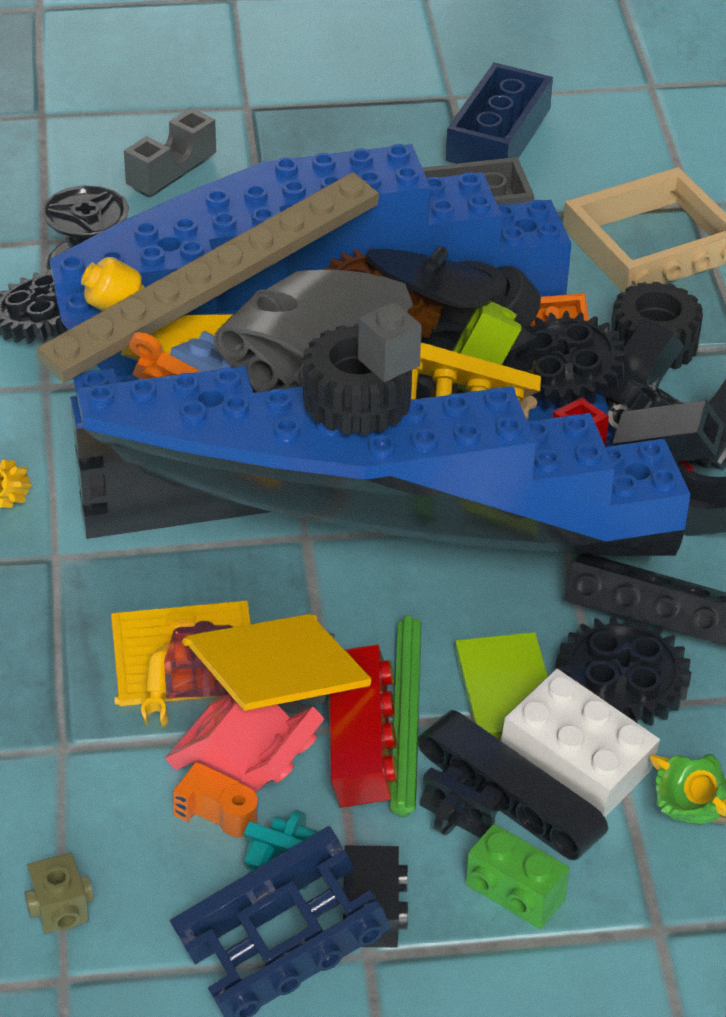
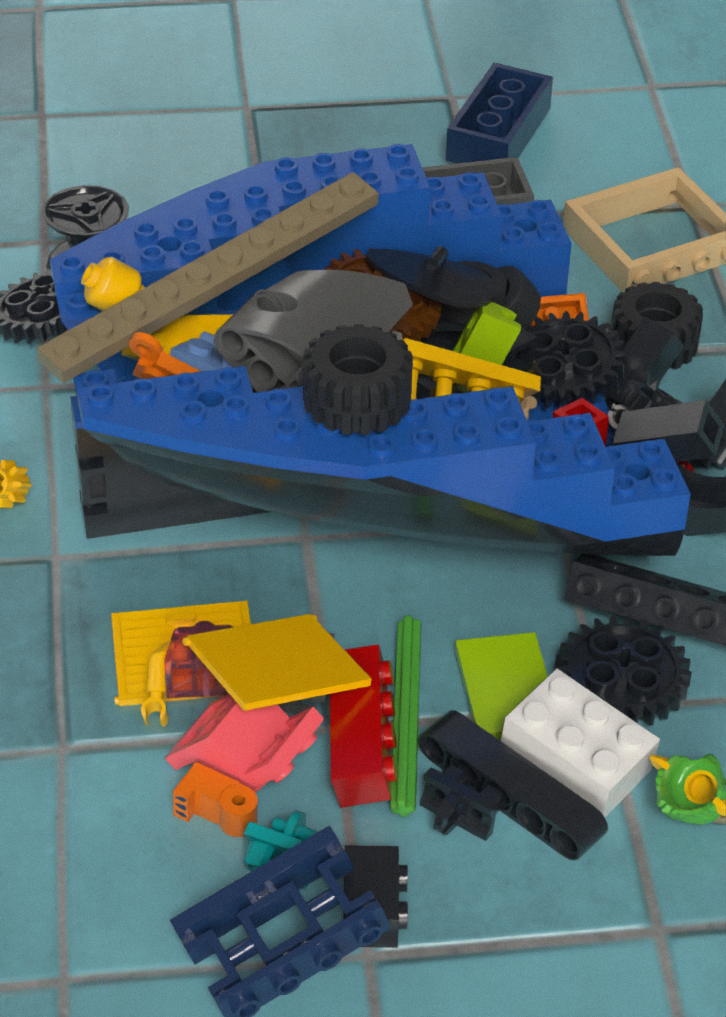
(58, 893): olive brick -> none
(155, 165): dark grey arch -> none
(389, 341): dark grey brick -> none
(517, 876): bright green brick -> none

